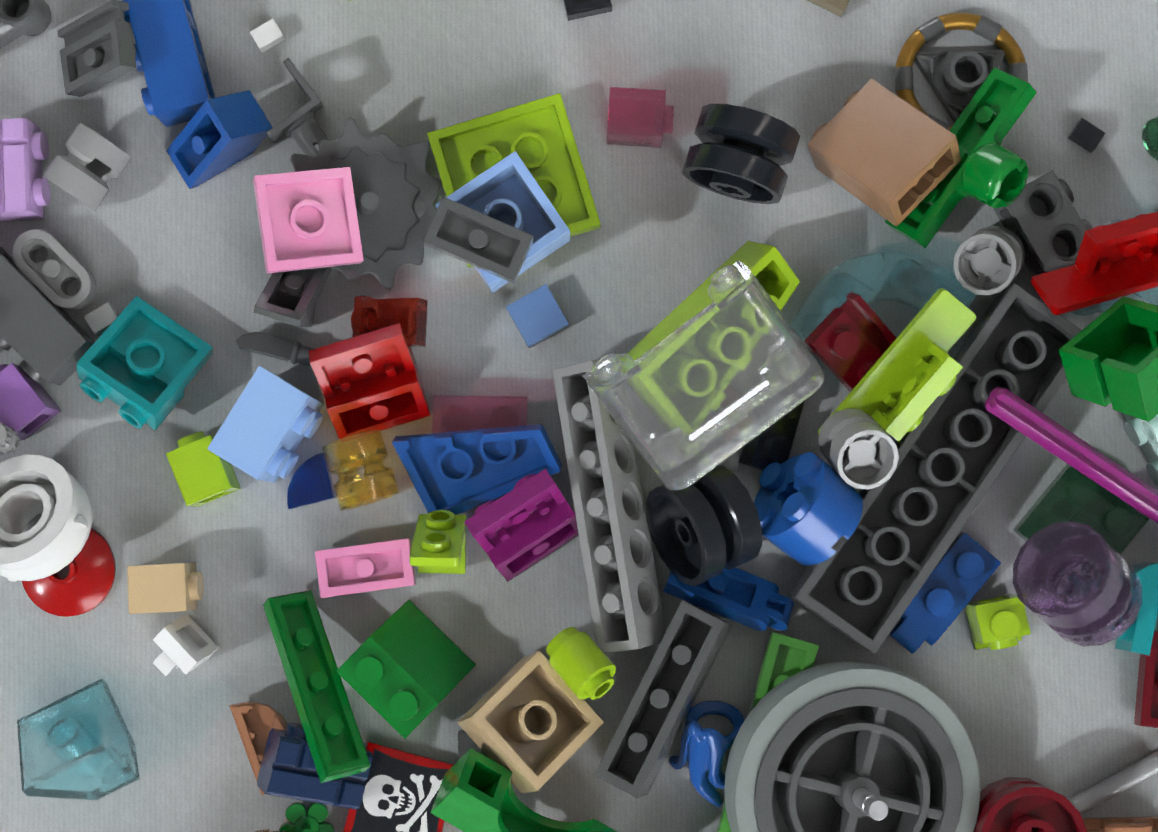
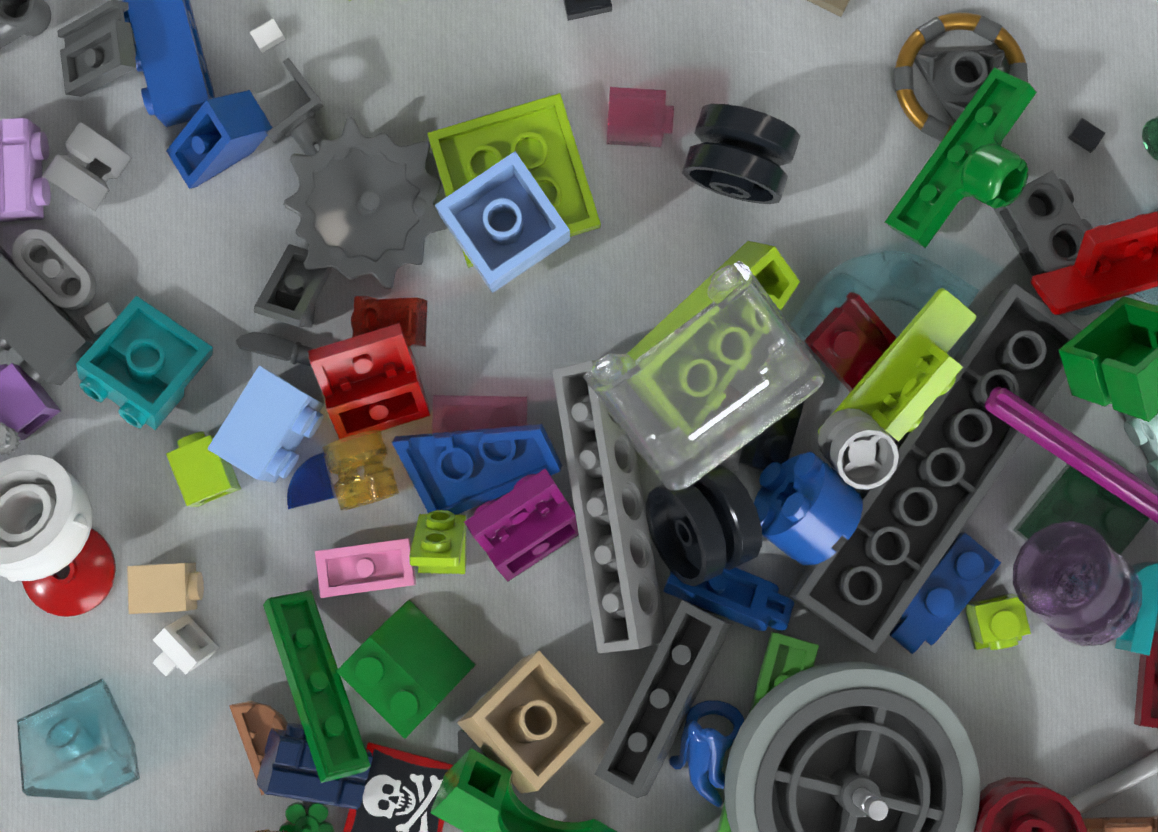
(308, 219): bright pink plate -> none
(478, 239): dark grey plate -> none
(537, 316): medium blue tile -> none
(581, 664): lime brick -> none
(884, 151): medium nougat brick -> none
(989, 260): light grey wheel -> none

